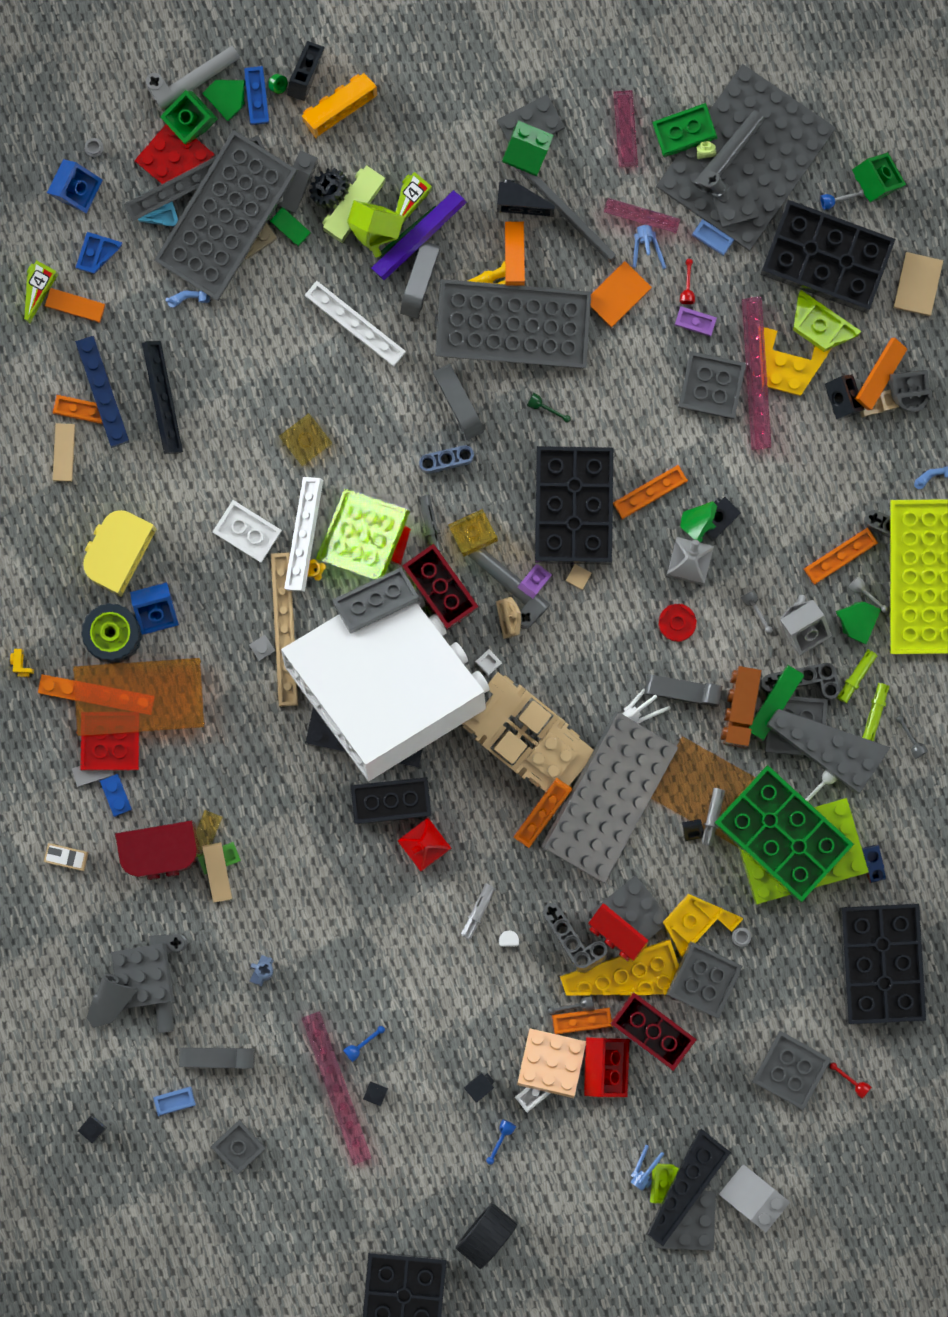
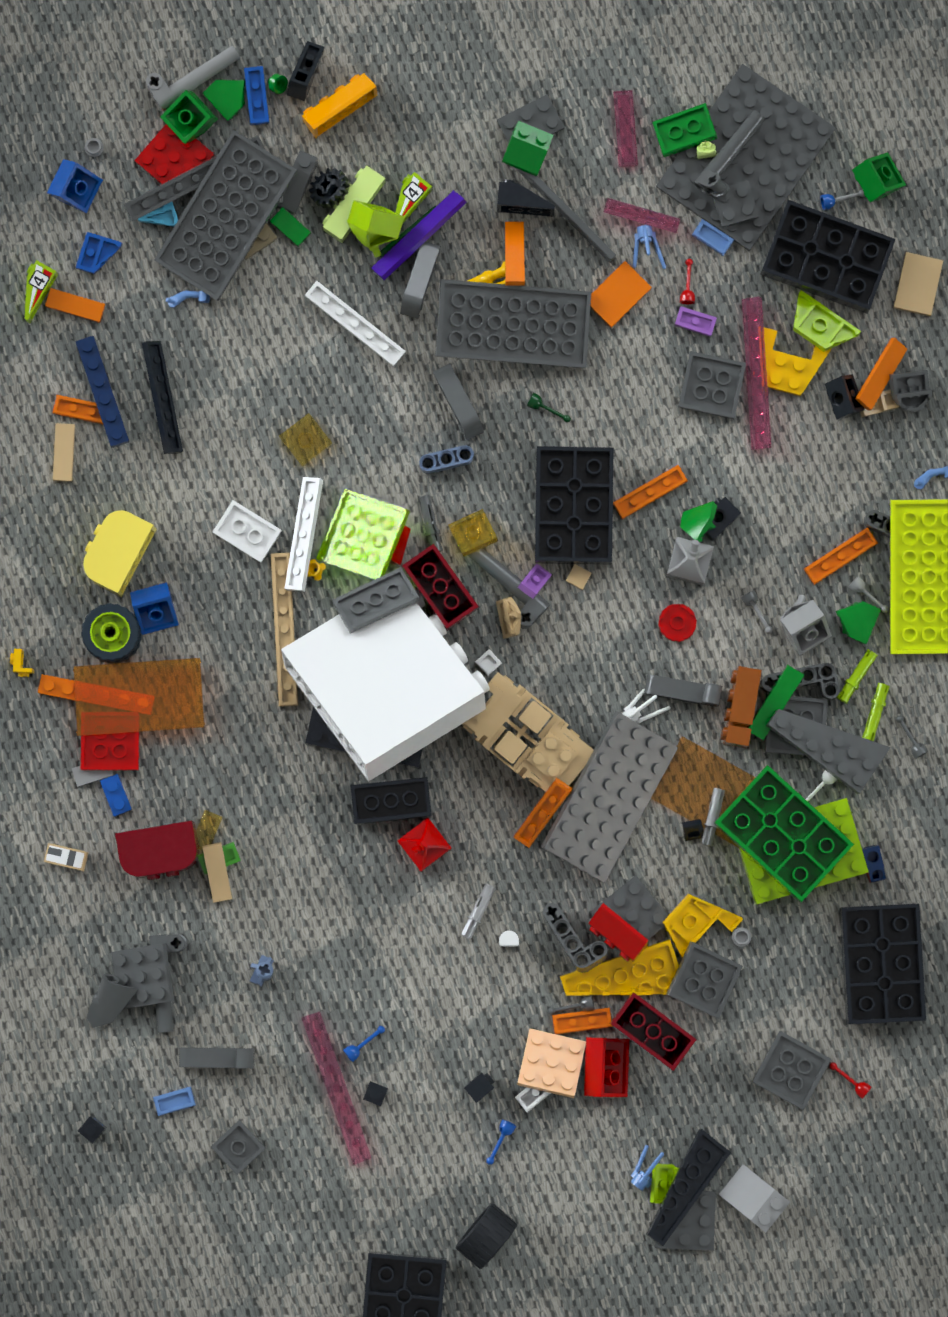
(262, 647): light grey plate -> none

